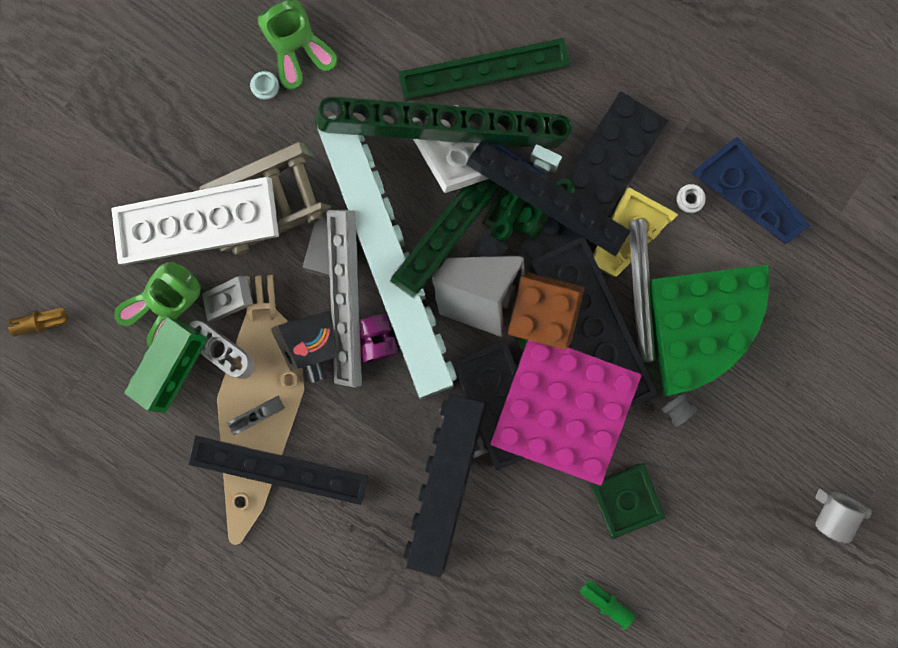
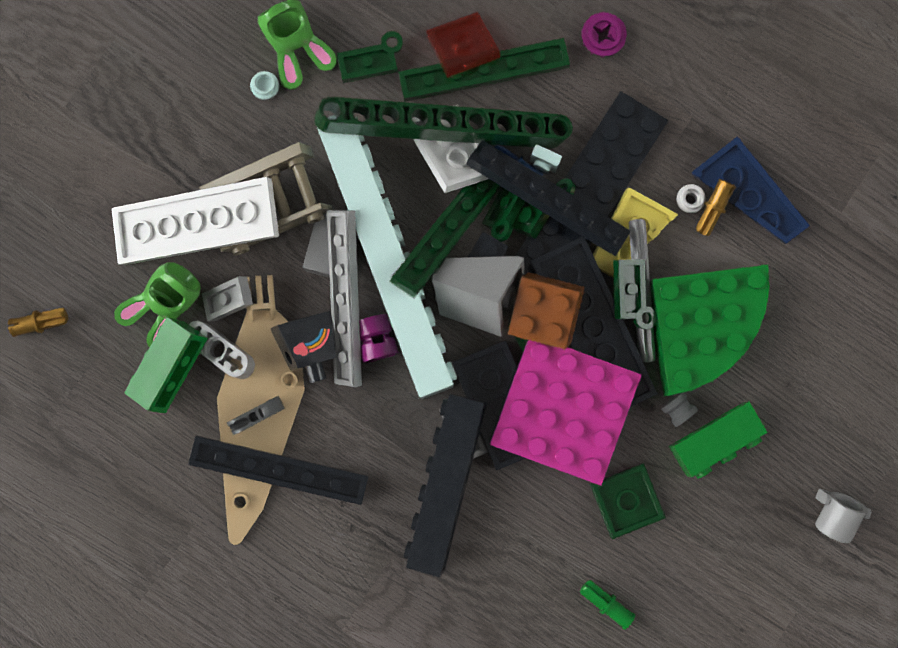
(370, 60): none -> dark green hinge
(462, 44): none -> clear red tile
(601, 22): none -> magenta gear
(631, 292): none -> hinge
(715, 206): none -> pearl gold axle
(718, 440): none -> green brick

